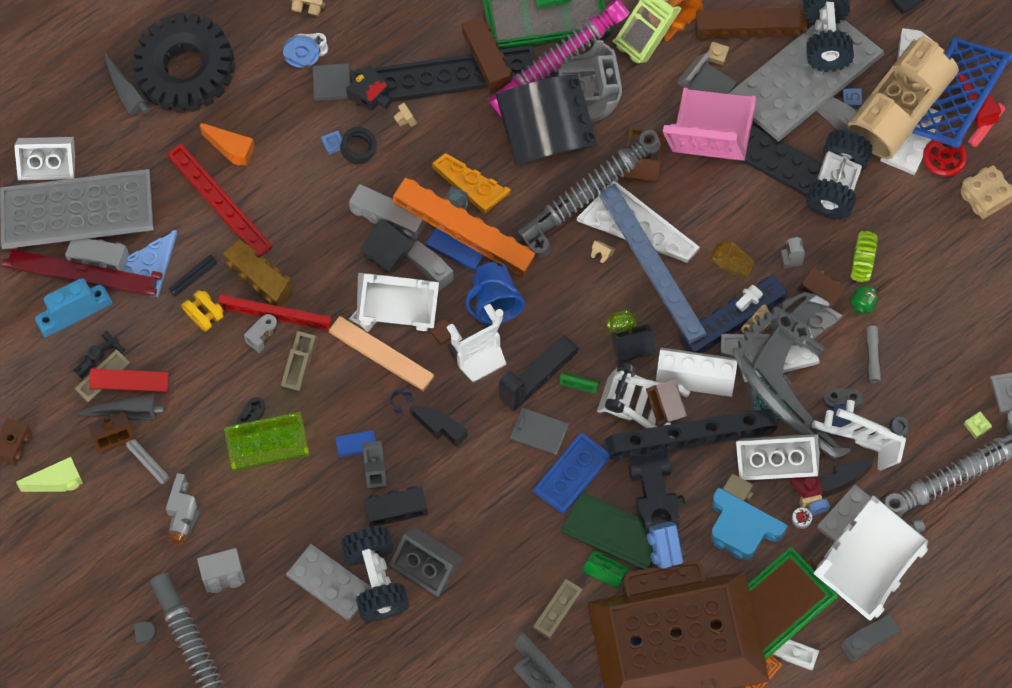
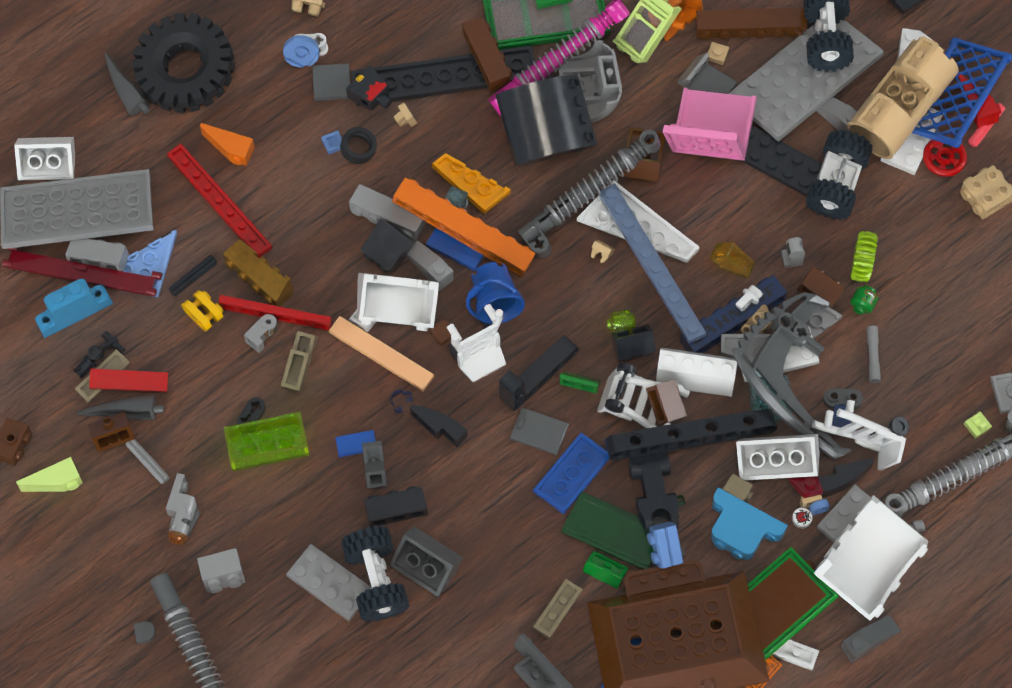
(852, 97): medium blue tile -> none

